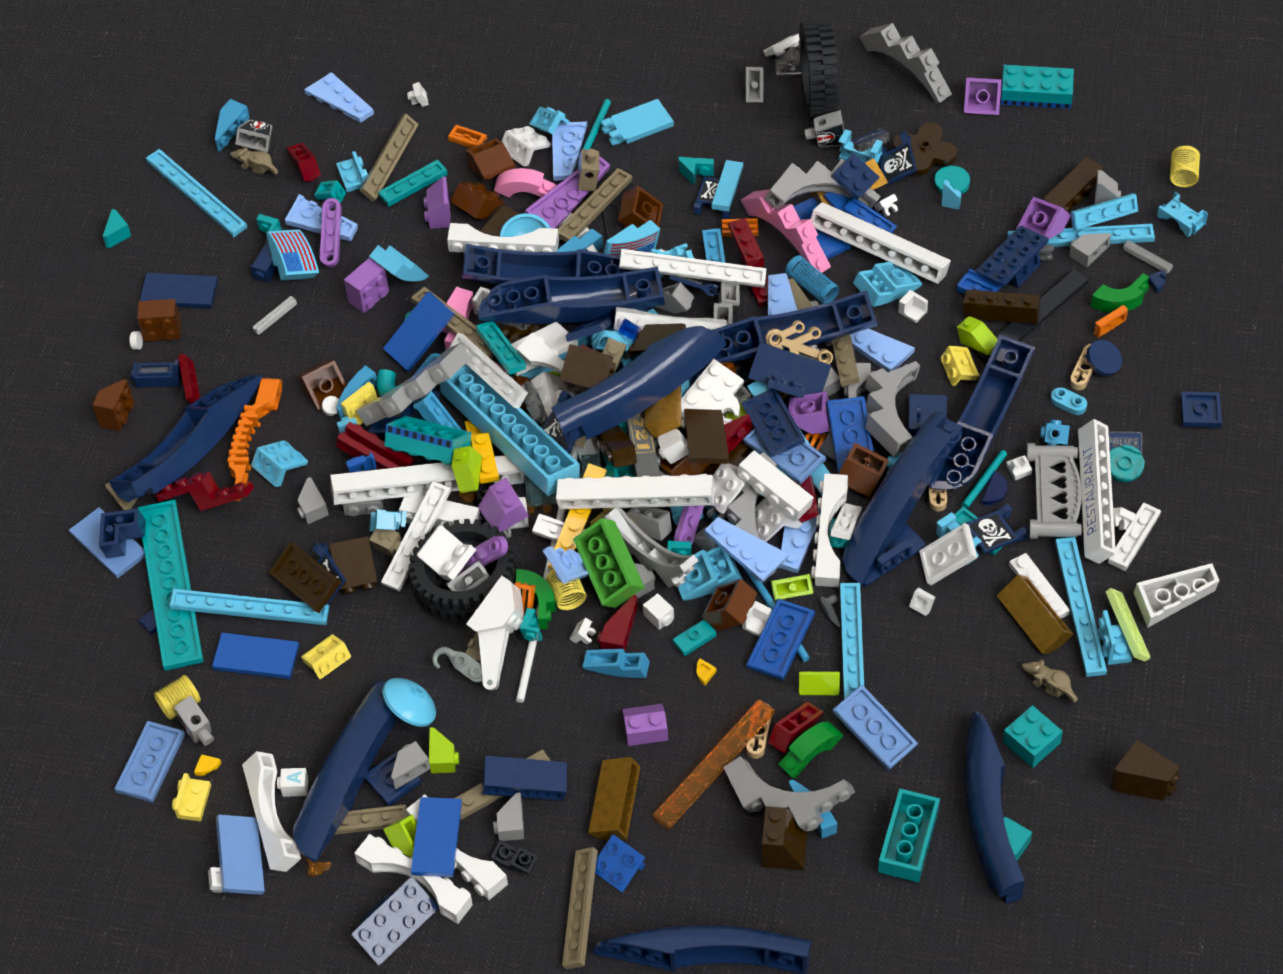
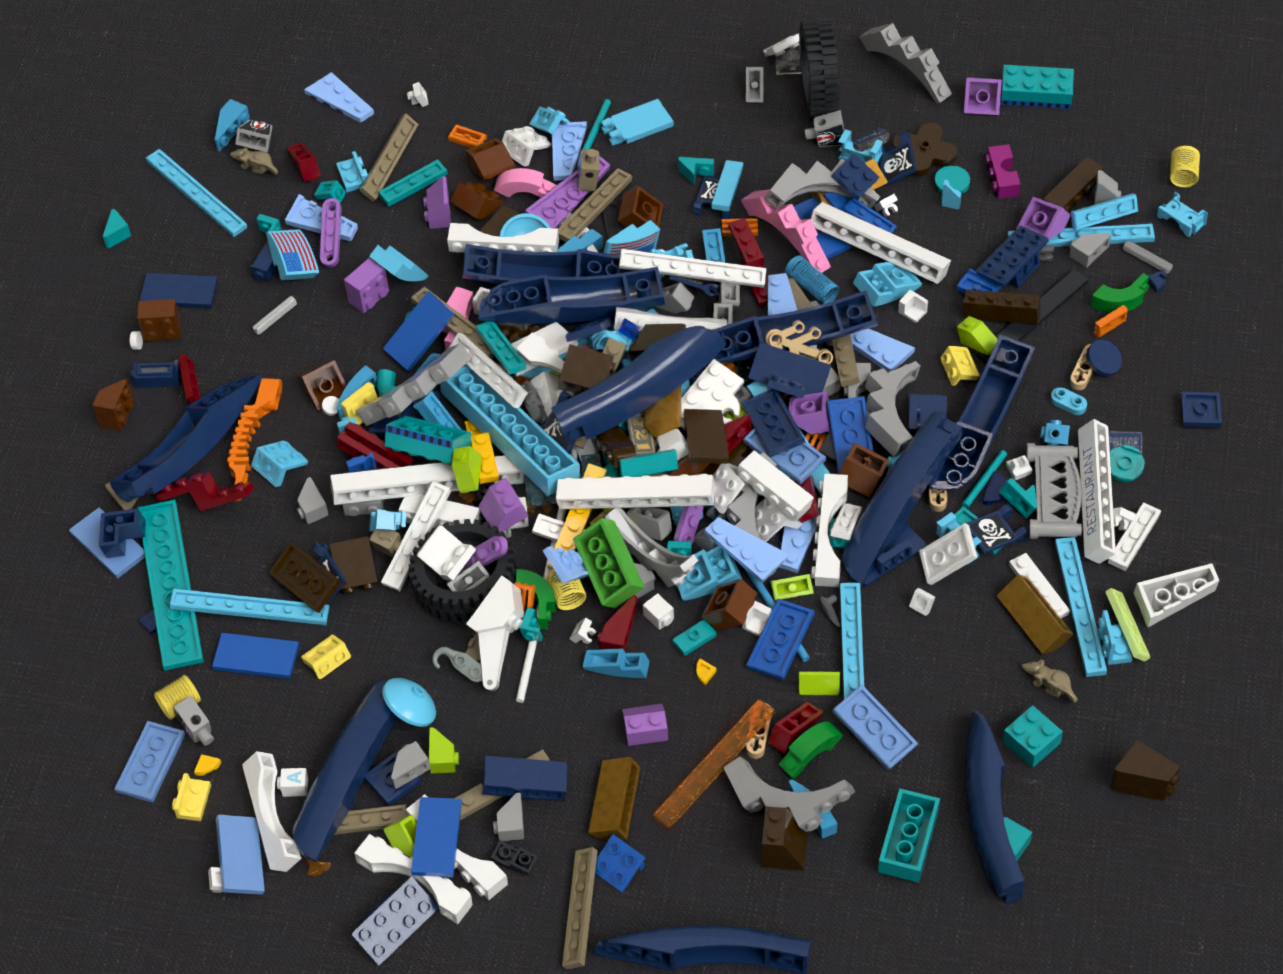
(649, 463): none -> teal tile
(1004, 183): none -> magenta arch
(1022, 500): none -> teal slope

